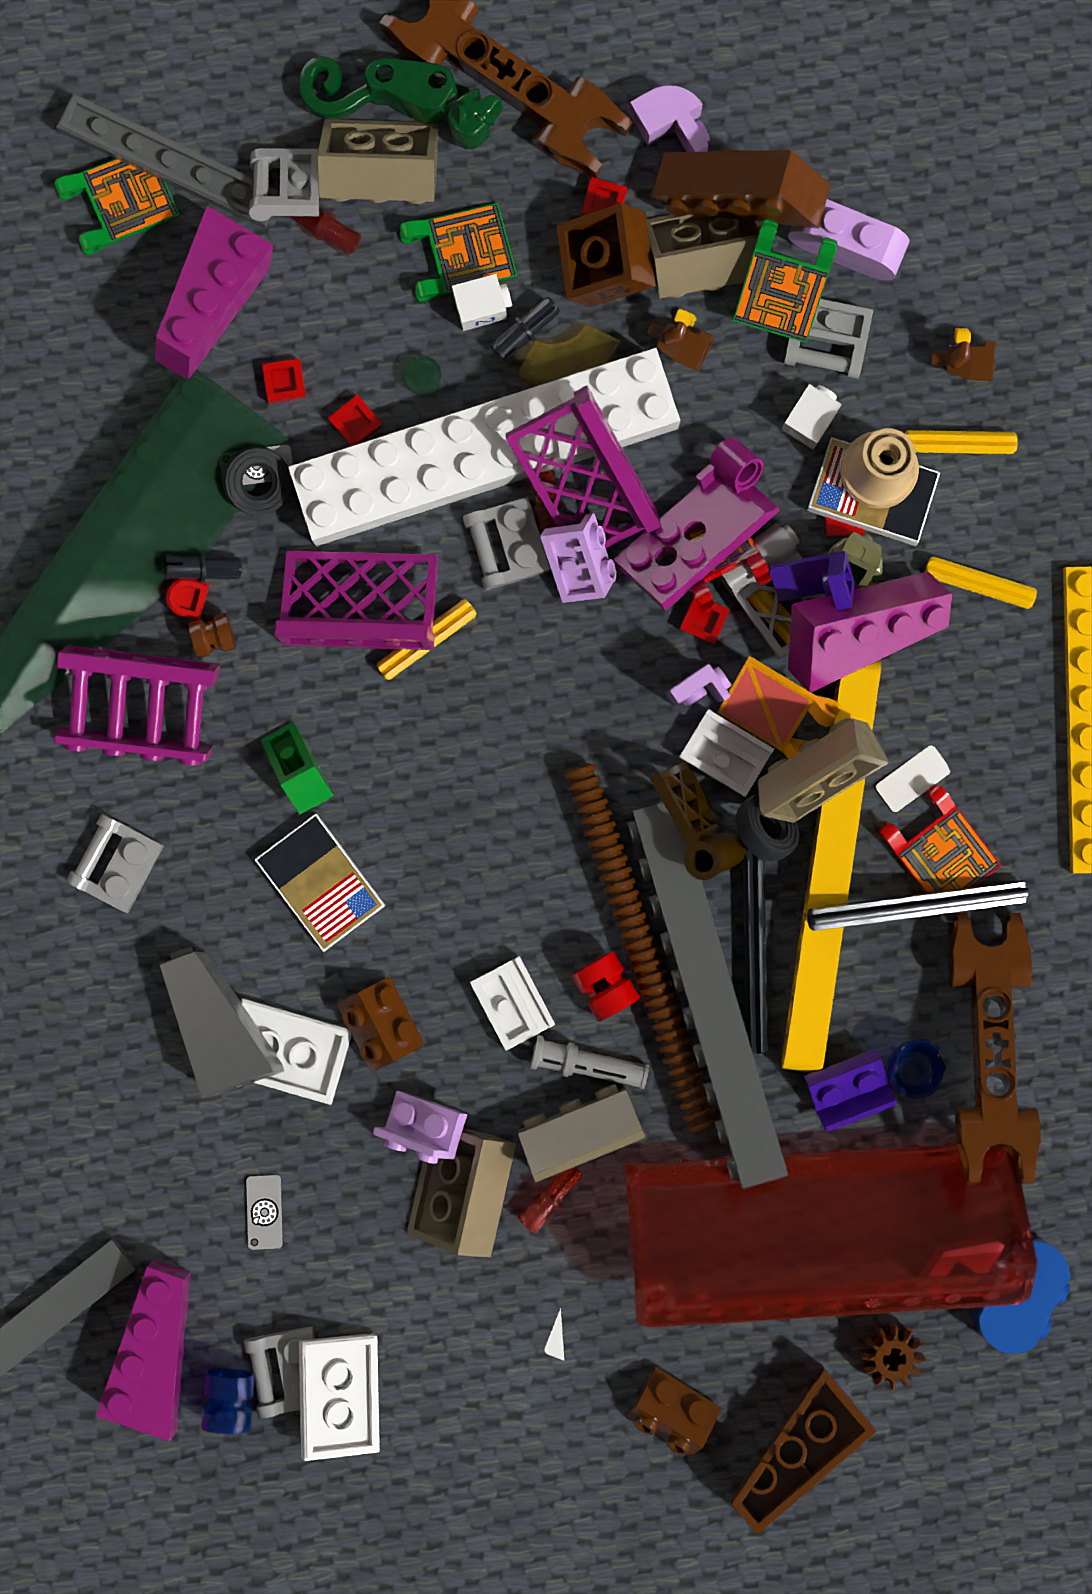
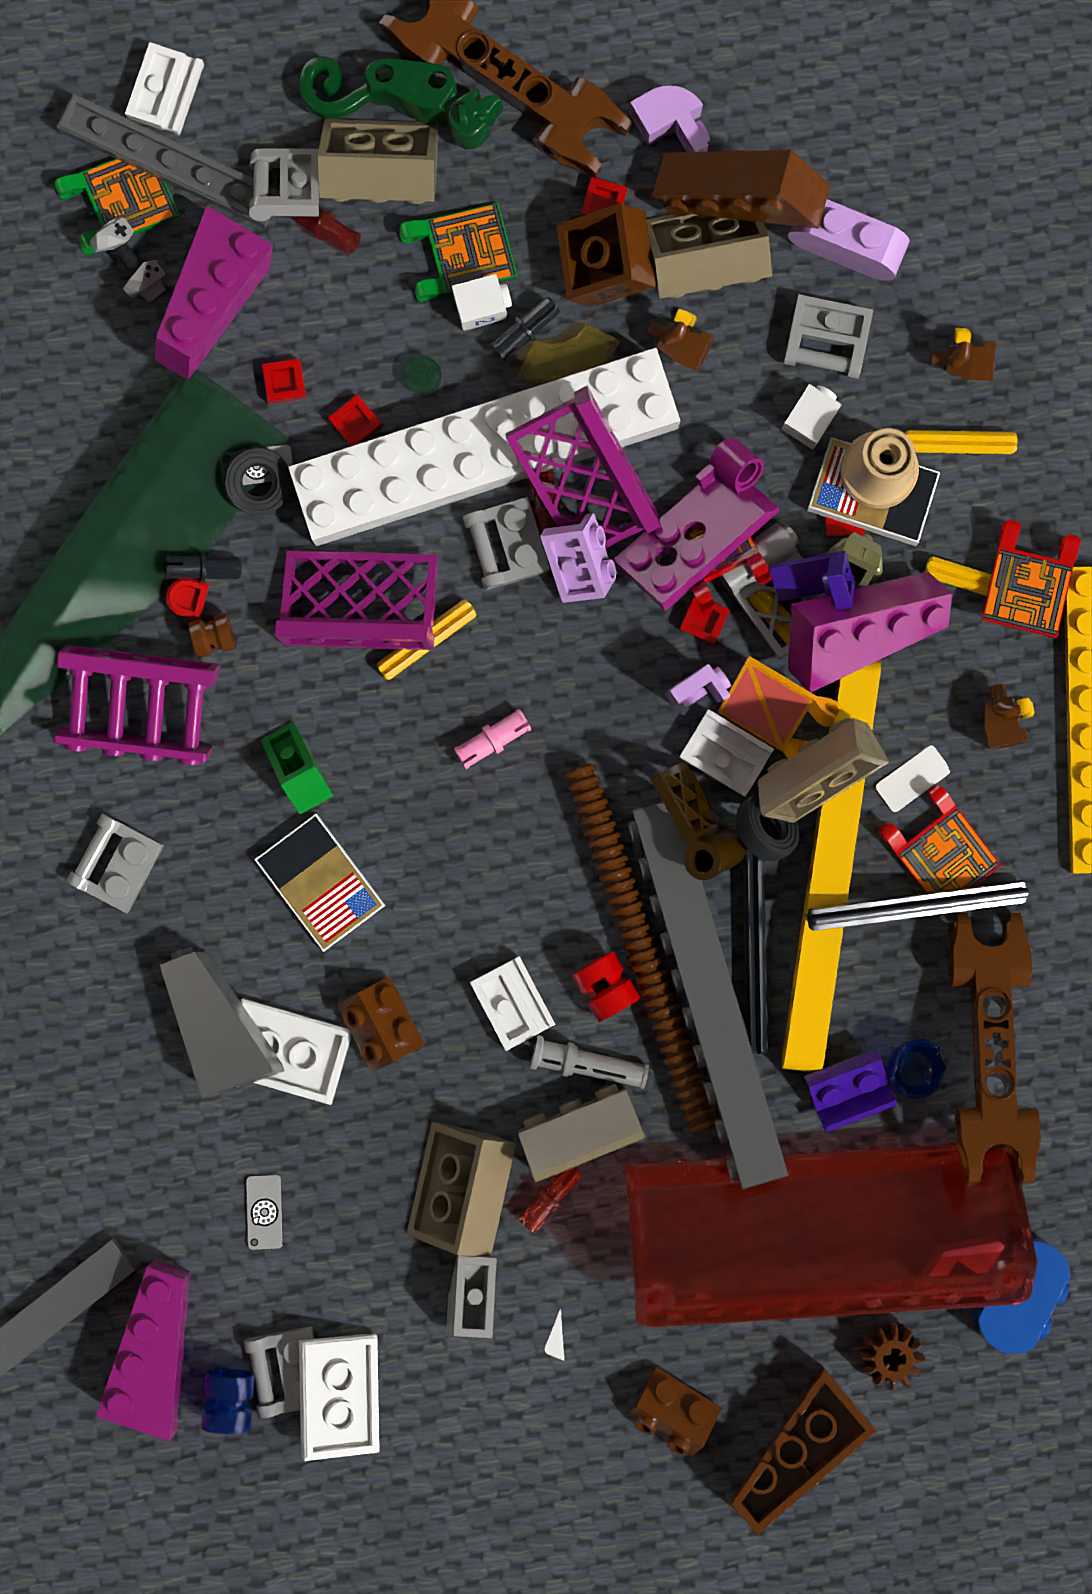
(145, 277): none -> light grey piece
(164, 88): none -> white plate
(423, 1127): lavender bracket -> none
(472, 1297): none -> light grey slope
(492, 739): none -> bright pink pin
(781, 289): flag -> none
(1004, 719): none -> reddish brown piece
(1028, 588): none -> flag

